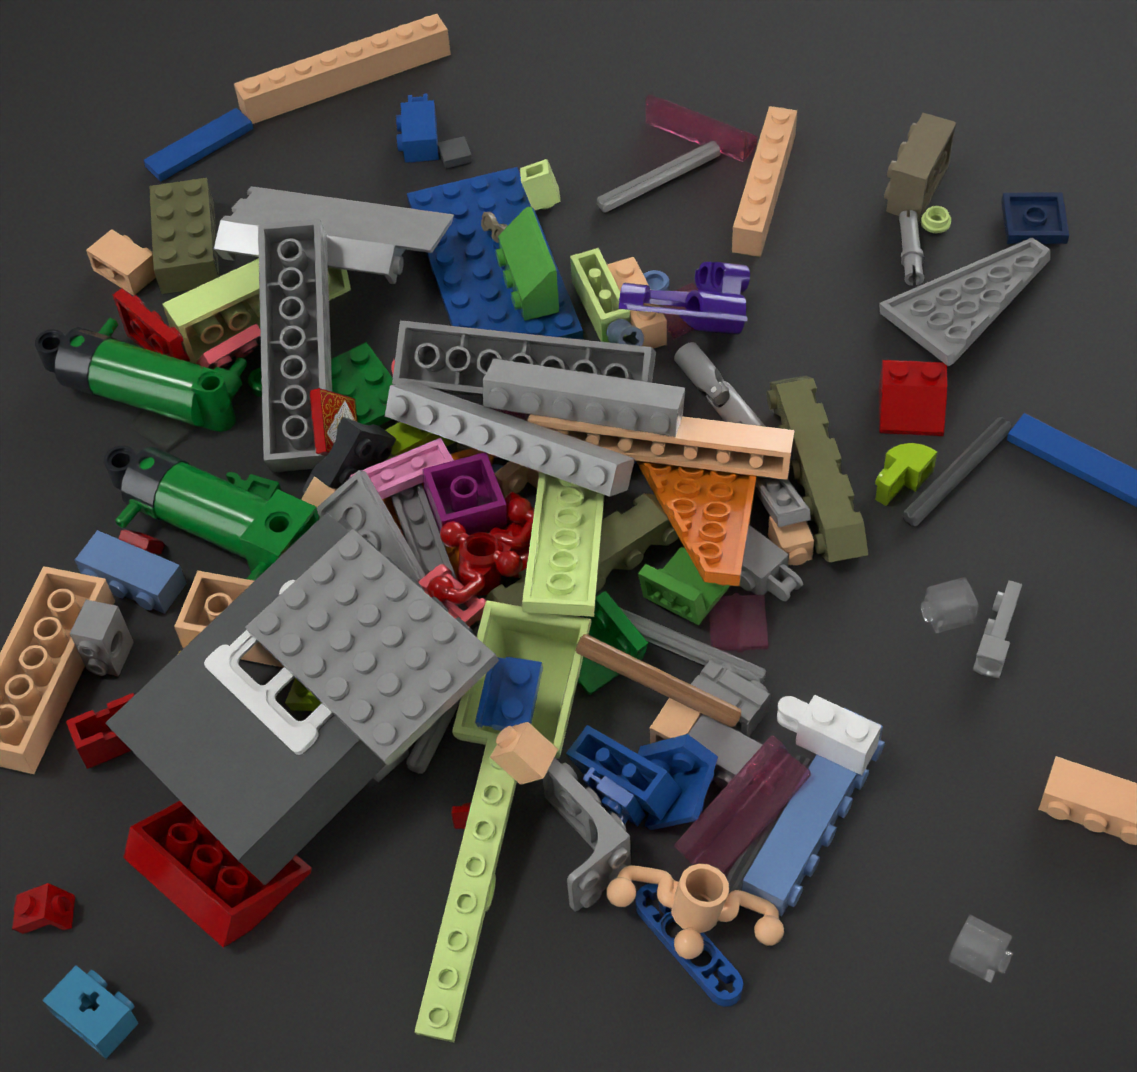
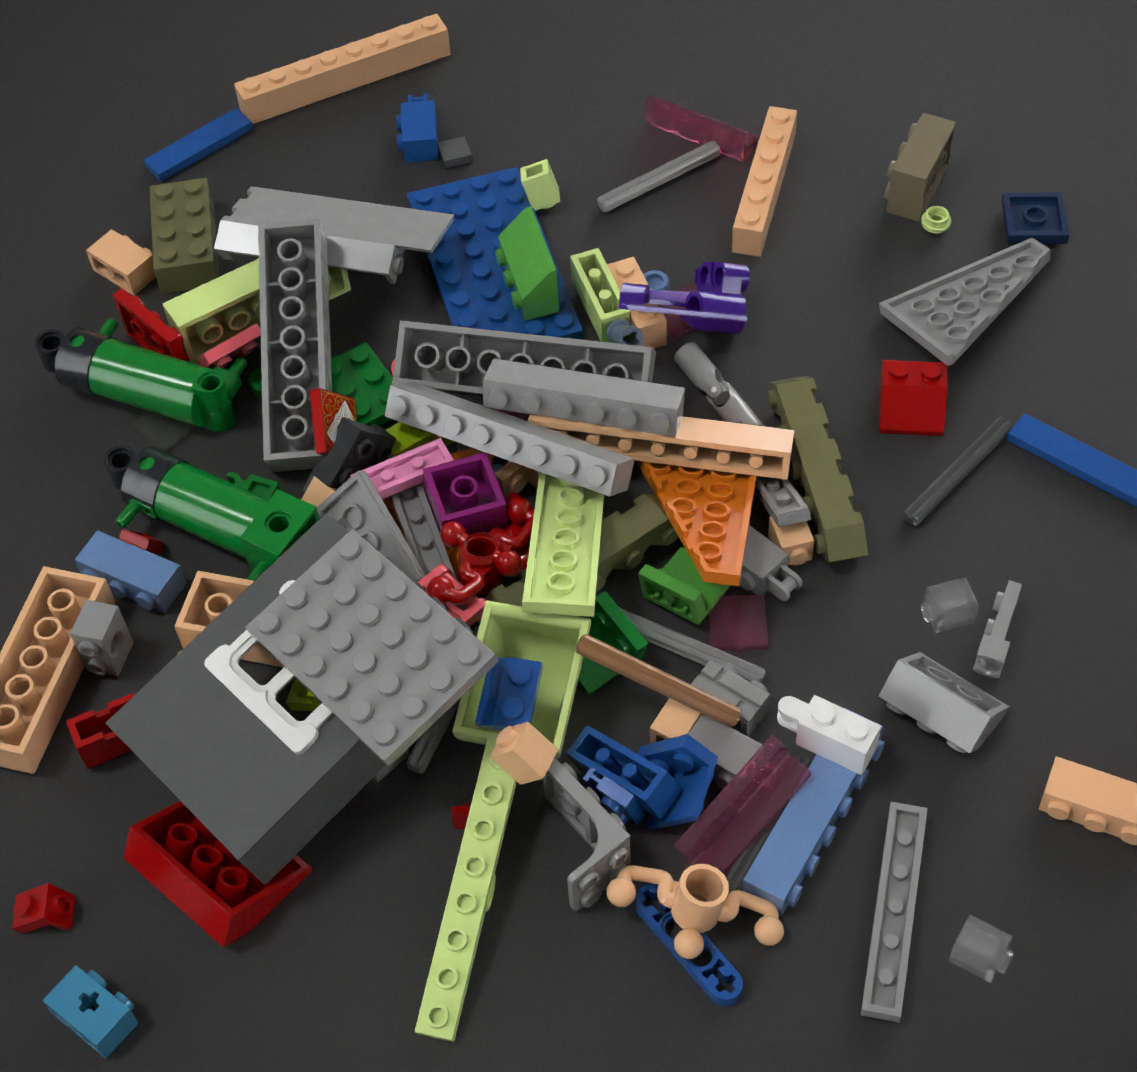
(490, 223): dark tan piece -> none
(894, 913): none -> light grey plate
(904, 466): lime brick -> none
(912, 255): light grey pin -> none
(942, 702): none -> light grey slope

